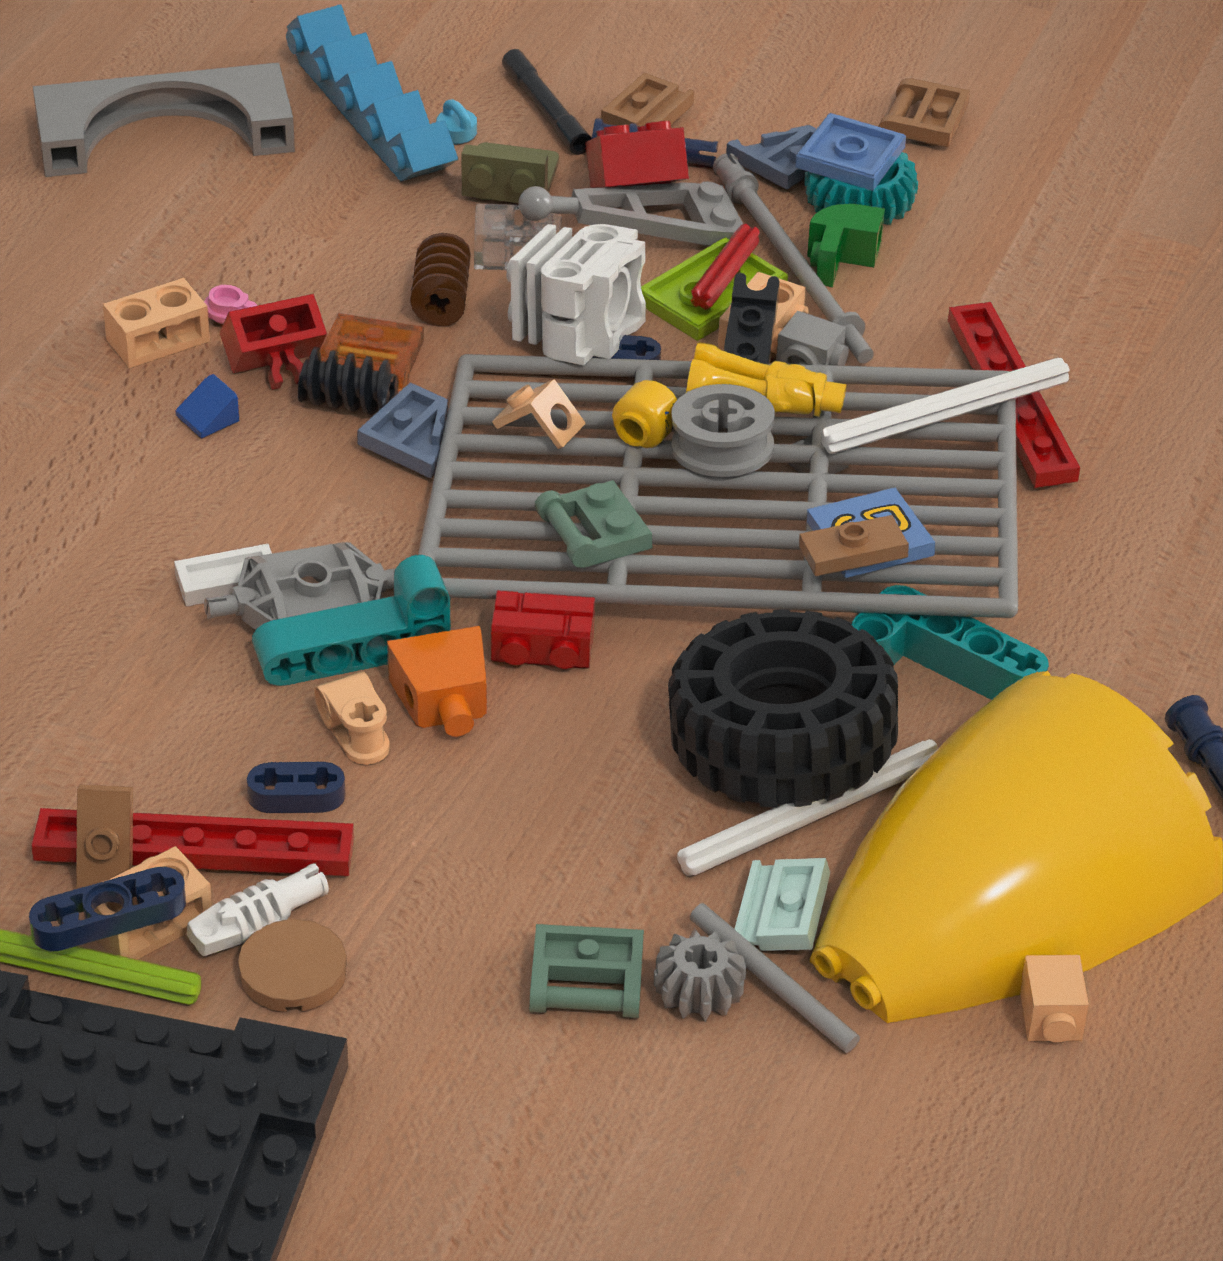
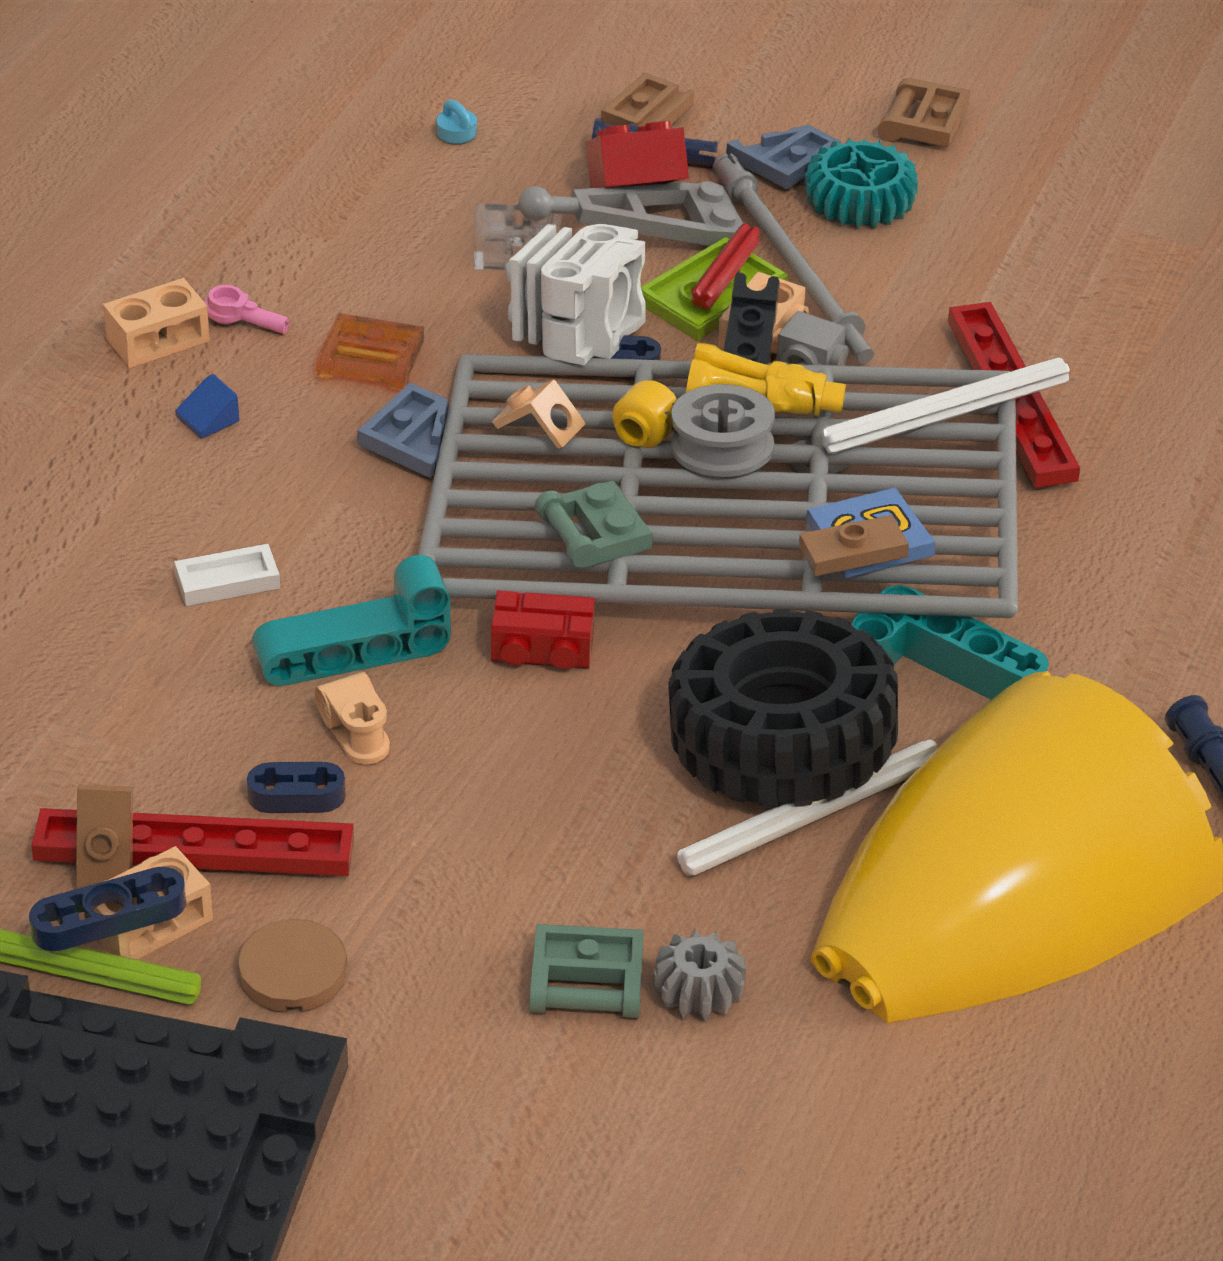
(243, 98): light grey arch -> none
(245, 912): white hinge -> none
(273, 335): red brick -> none
(274, 590): light grey plate -> none
(346, 382): black piece -> none
(370, 94): dark azure brick -> none
(440, 279): reddish brown piece -> none
(441, 678): orange torso -> none
(505, 170): olive bracket -> none
(527, 77): black piece -> none
(778, 980): light grey bar -> none
(783, 903): light aqua plate -> none
(846, 236): green brick -> none
(850, 151): medium blue tile -> none
(1054, 998): light nougat brick -> none

